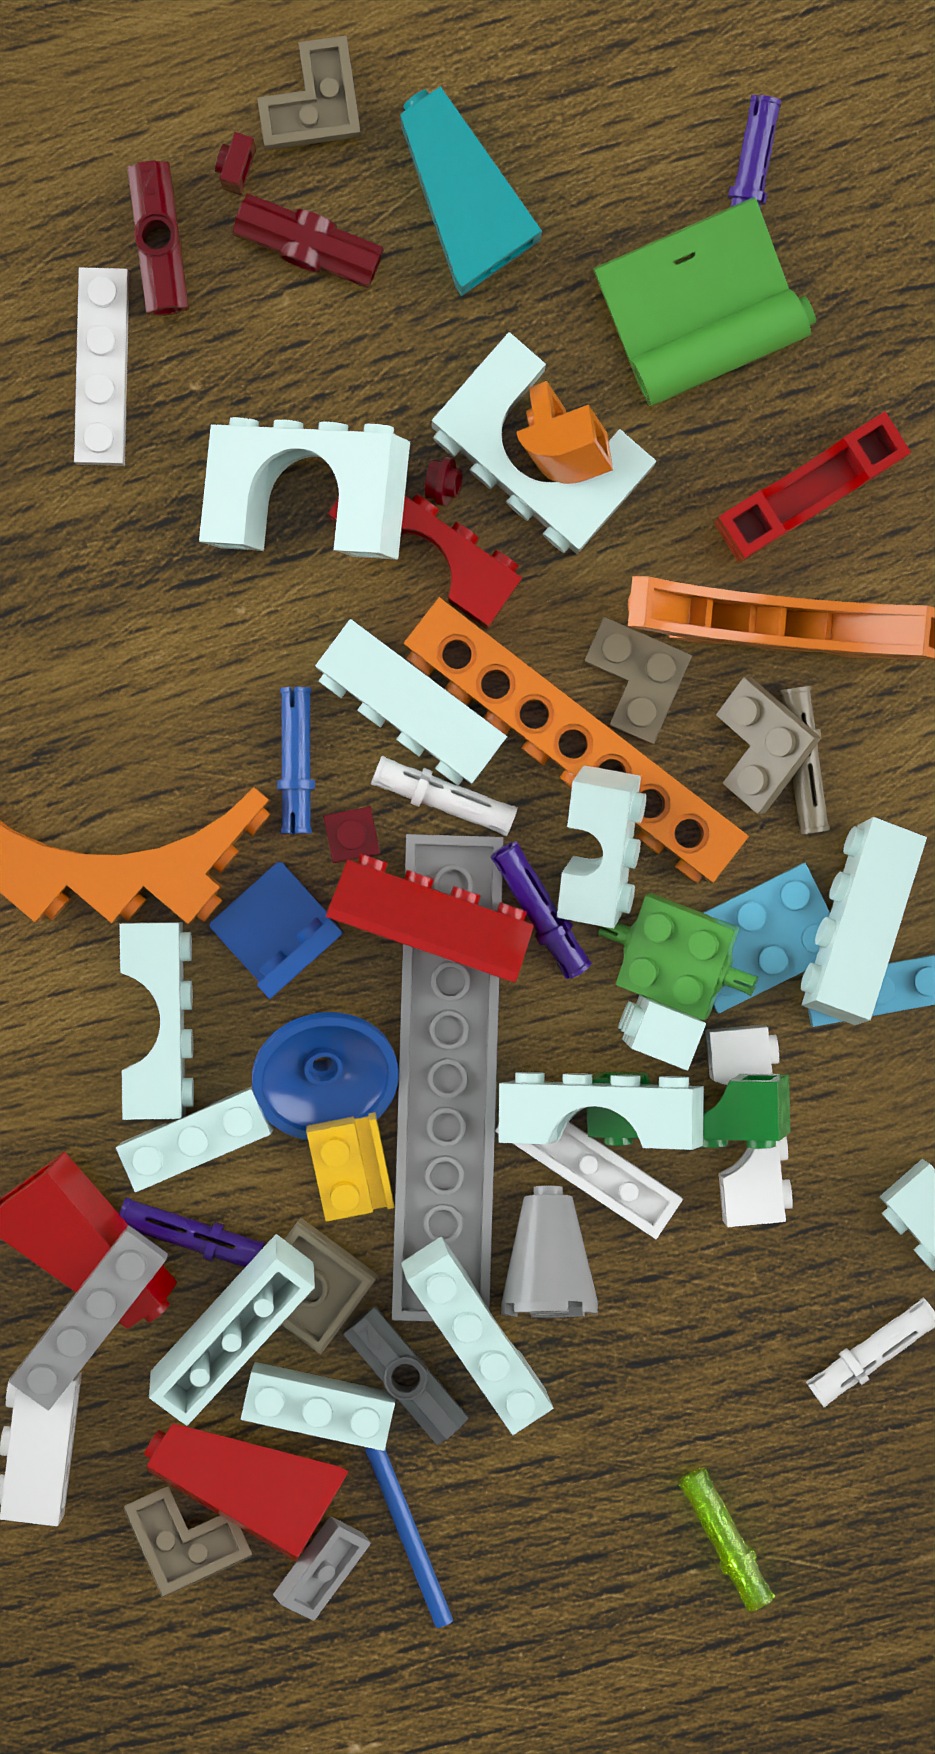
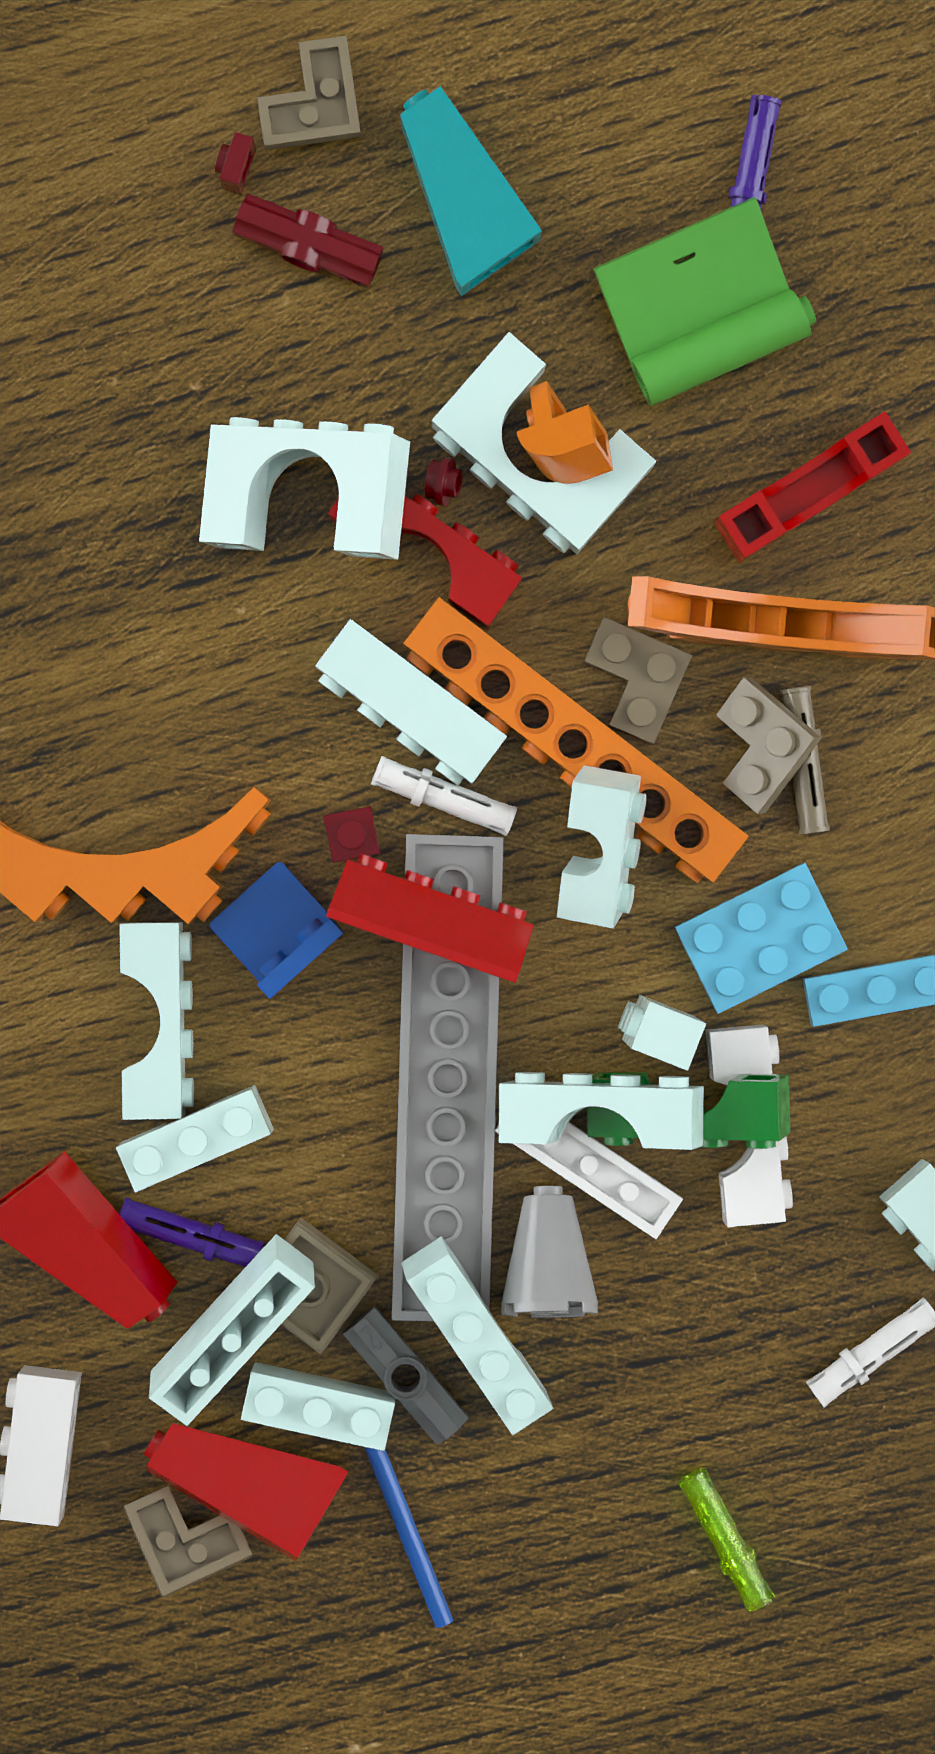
(88, 1318): light grey plate -> none
(101, 366): white plate -> none
(154, 209): dark red piece -> none
(296, 770): blue pin -> none
(303, 1092): blue dish -> none
(322, 1568): light grey plate -> none
(350, 1166): yellow plate -> none
(542, 912): dark purple pin -> none
(678, 956): bright green plate -> none
(862, 921): light aqua brick -> none

